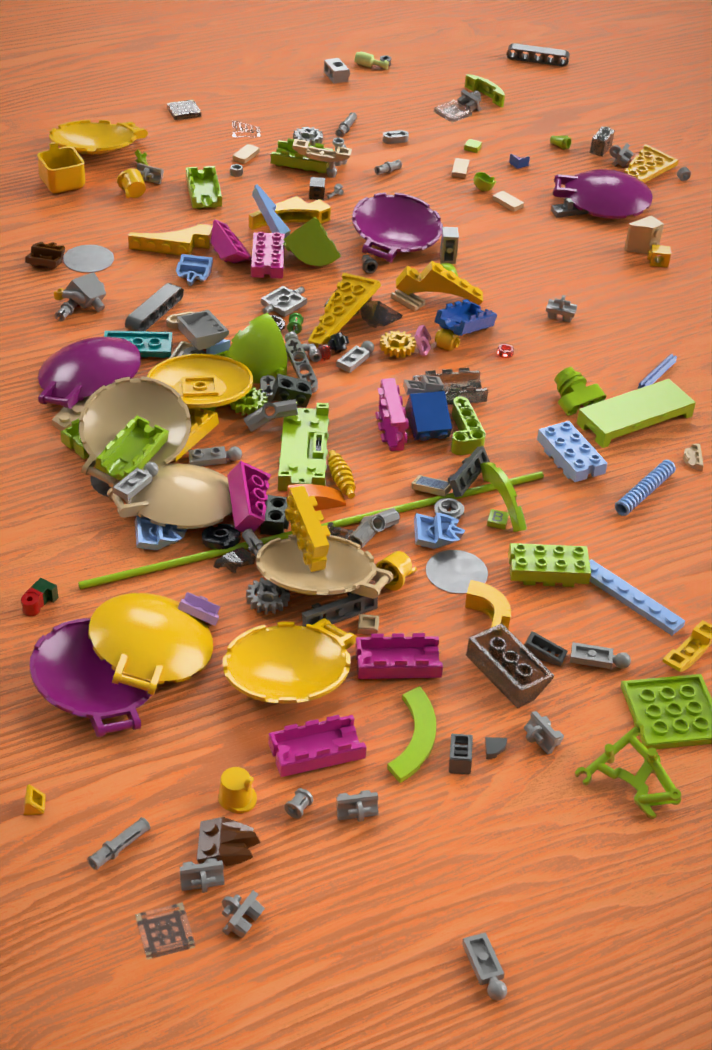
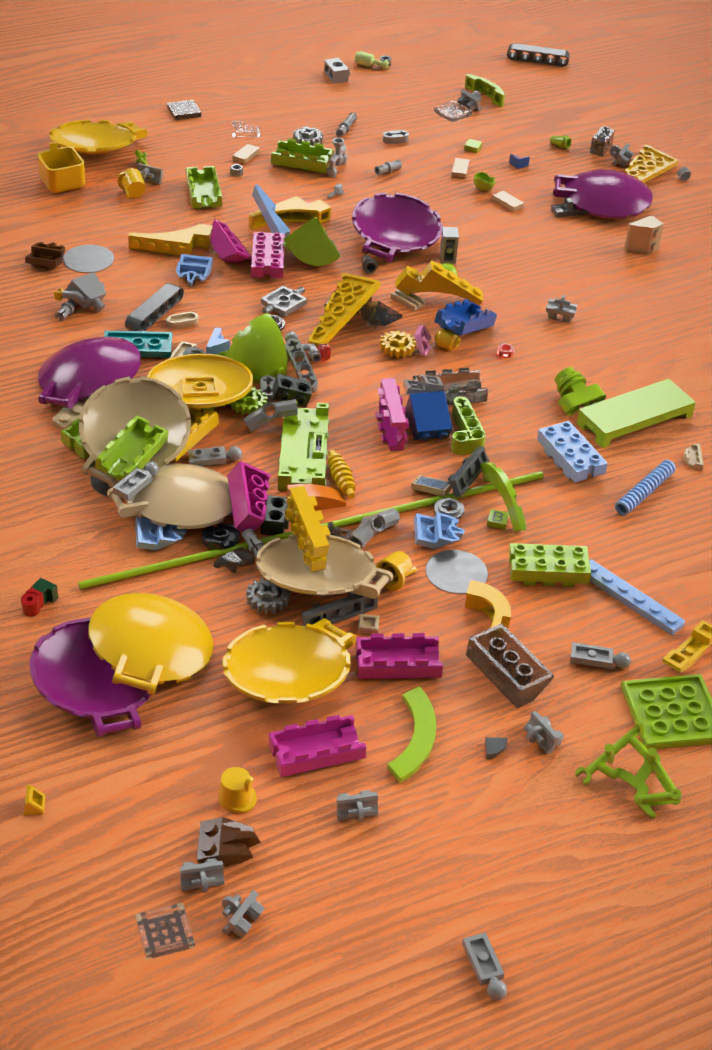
(111, 848): light grey pin -> none
(200, 608): lavender slope -> none
(202, 329): light grey slope -> none
(292, 322): bright green bush -> none
(298, 803): light grey bush -> none
(303, 148): tan slope -> none
(317, 188): brick -> none
(338, 342): black gear -> none
(355, 356): light grey plate -> none
(460, 755): dark grey slope -> none
(539, 646): dark grey slope -> none
(658, 371): axle -> none
(659, 261): yellow brick -> none

